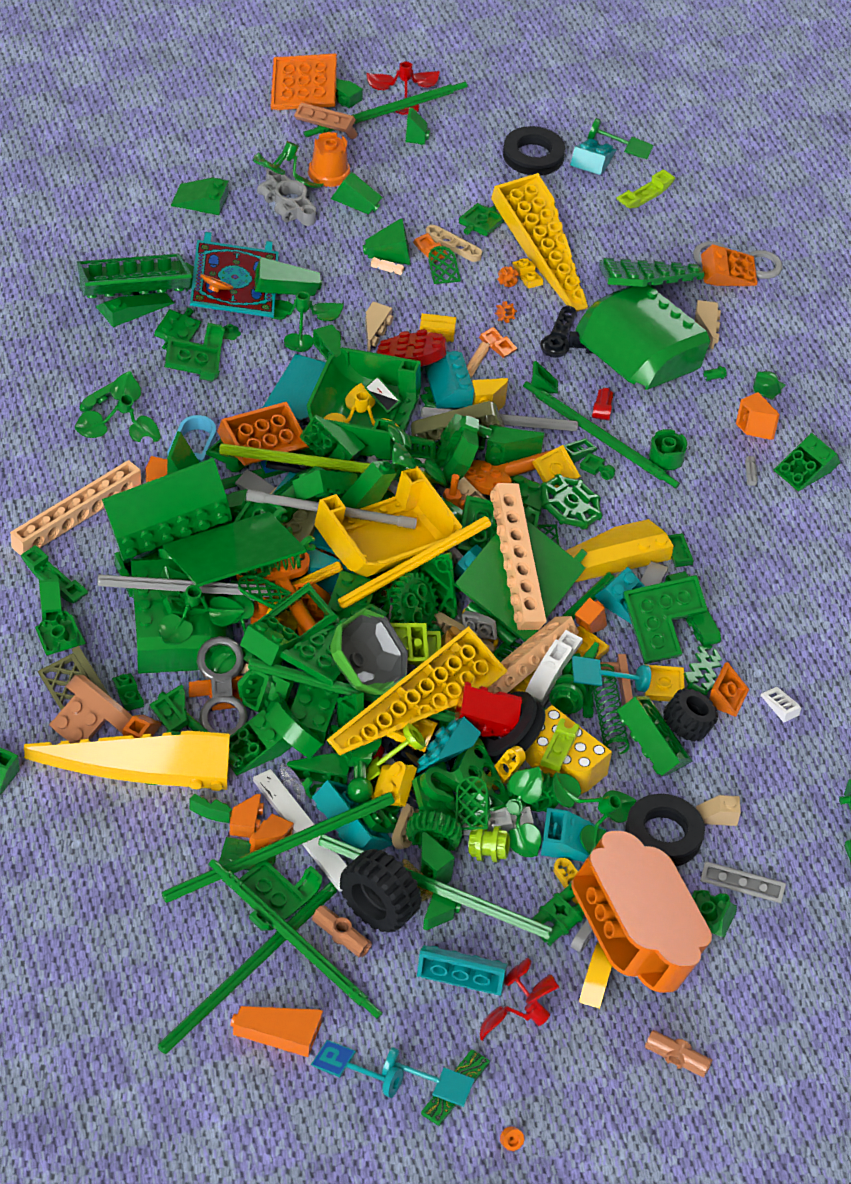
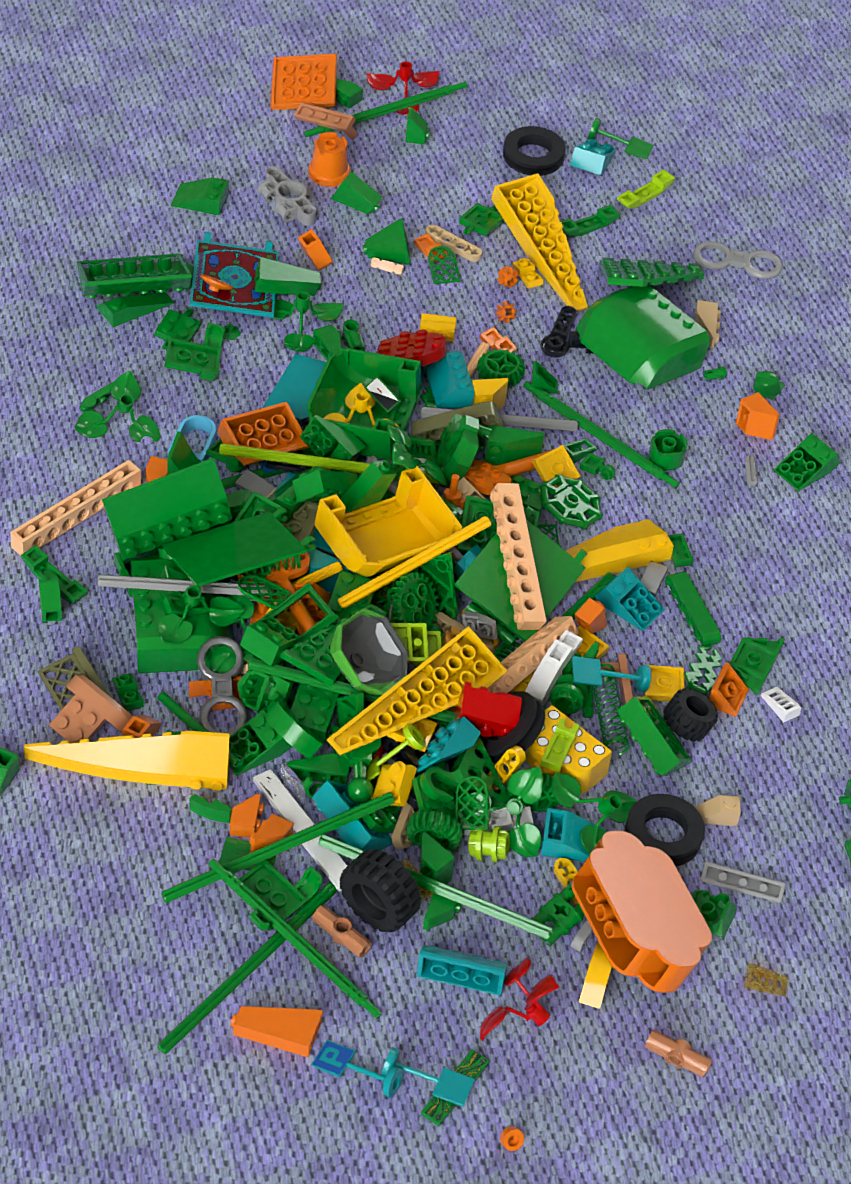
(60, 633): green slope -> none
(172, 709): green wing -> none
(262, 497): light grey piece -> none
(288, 153): green plant -> none
(314, 249): none -> orange slope
(352, 335): none -> green piece
(376, 321): tan slope -> none
(501, 364): none -> green gear
(603, 218): none -> green slope
(603, 406): red piece -> none
(652, 614): green plate -> none
(728, 267): orange slope -> none
(755, 660): none -> green wing
(758, 985): none -> clear yellow slope

